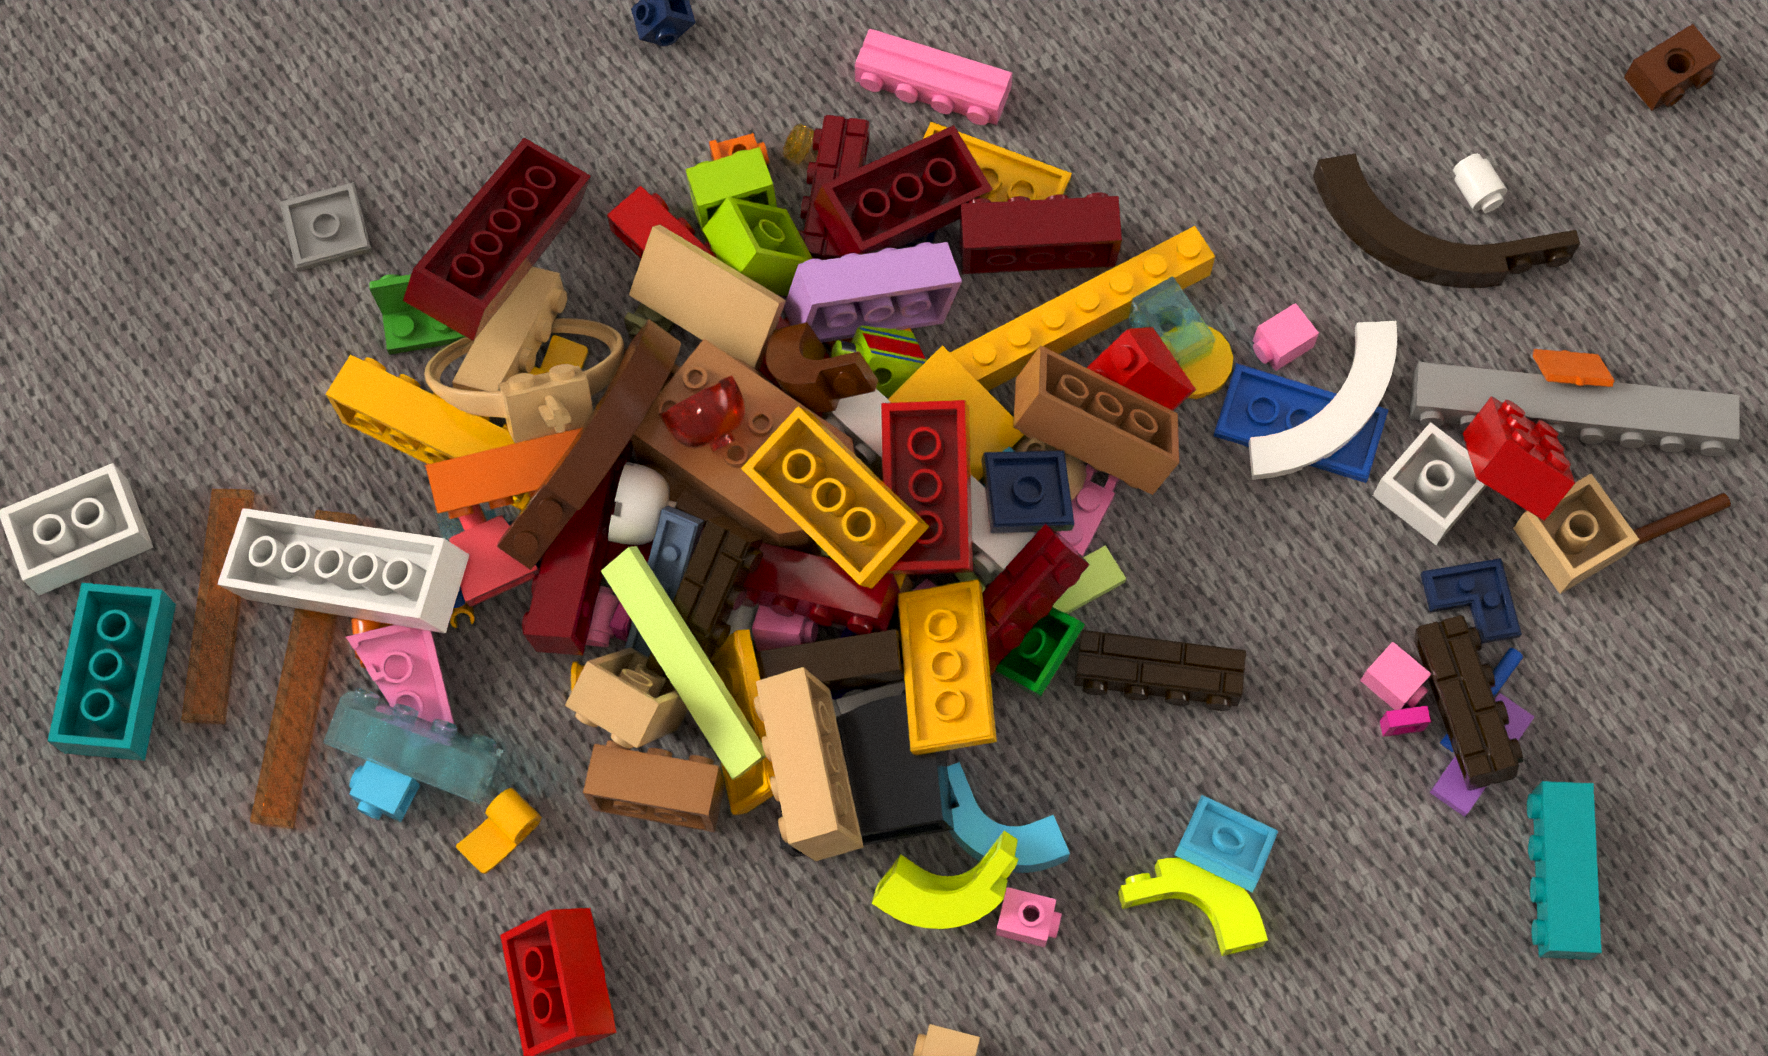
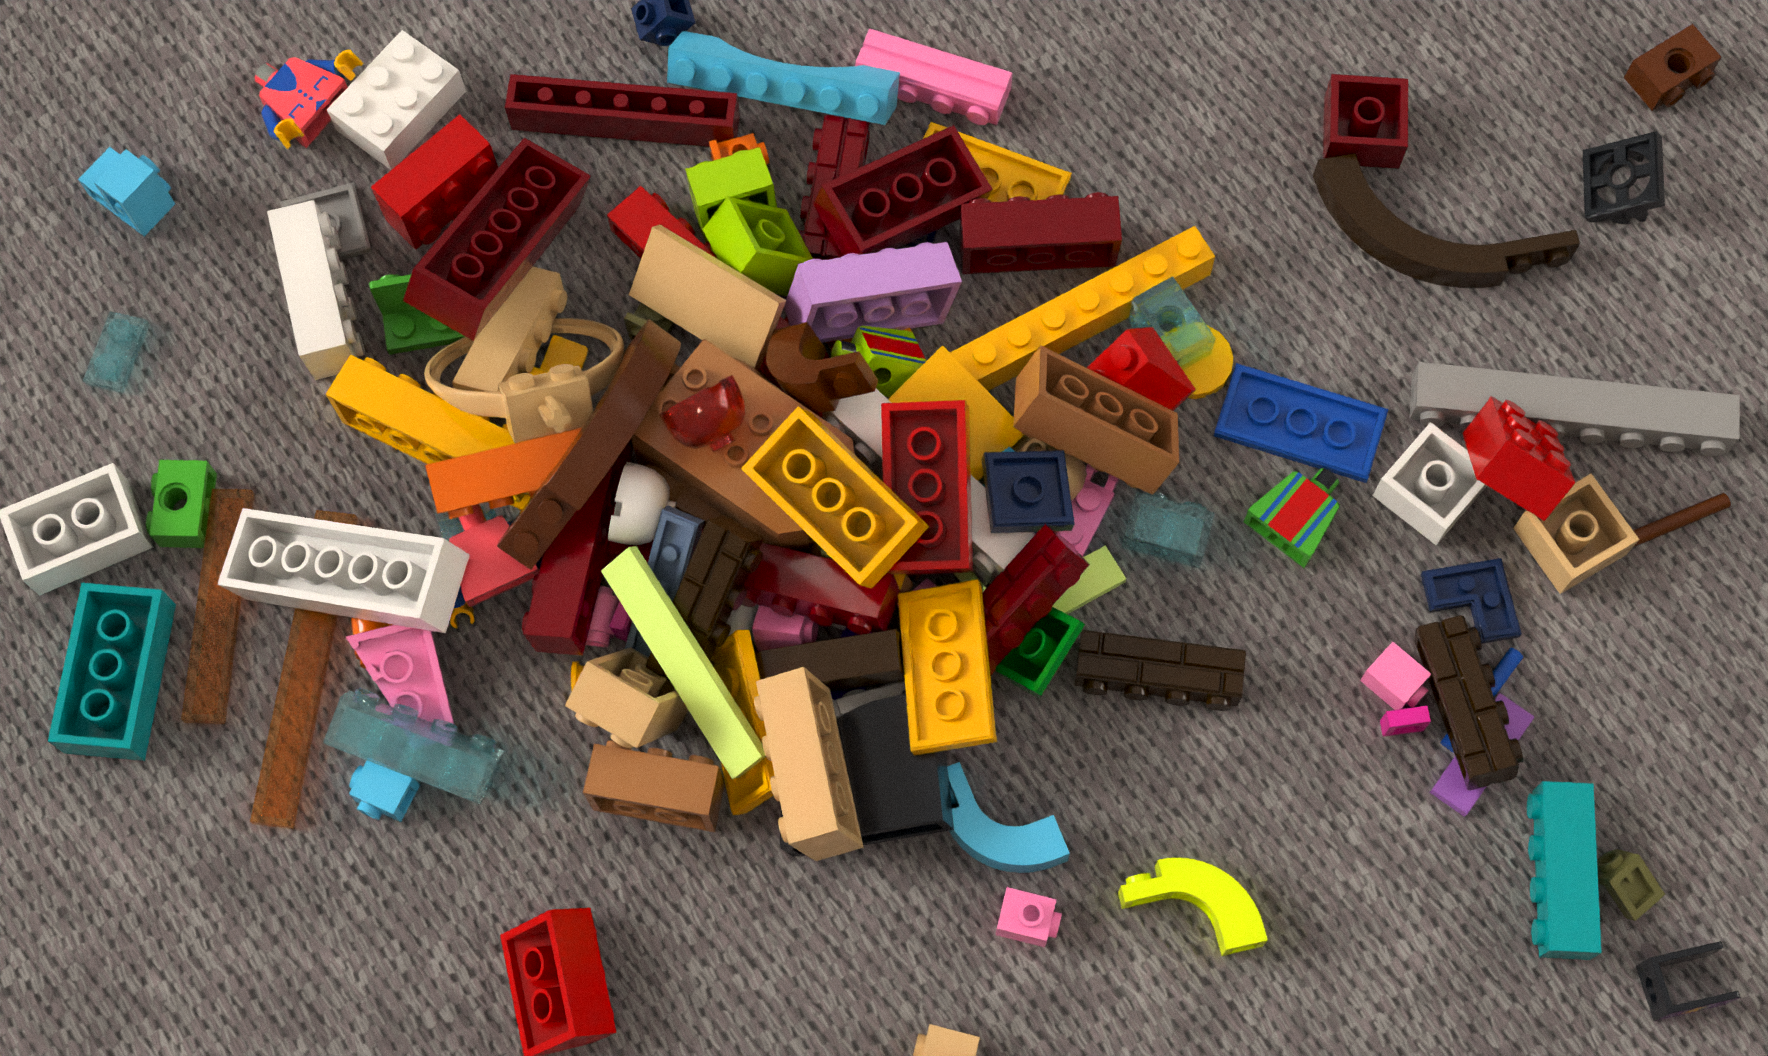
(116, 352): none -> clear light blue plate
(129, 188): none -> medium azure brick
(174, 482): none -> bright green brick
(300, 95): none -> torso
(315, 288): none -> white brick
(396, 100): none -> white brick
(435, 182): none -> red brick
(507, 825): yellow panel -> none
(621, 110): none -> dark red brick
(798, 143): clear yellow tile -> none
(846, 92): none -> medium azure arch
(947, 901): neon yellow arch -> none
(1168, 529): none -> clear light blue brick
(1226, 843): medium azure tile -> none
(1284, 337): bright pink brick -> none
(1296, 514): none -> torso
(1342, 417): white tile -> none
(1366, 119): none -> dark red brick
(1479, 183): white brick -> none
(1573, 367): orange piece -> none
(1618, 152): none -> black piece
(1628, 882): none -> olive bracket
(1661, 1006): none -> black piece

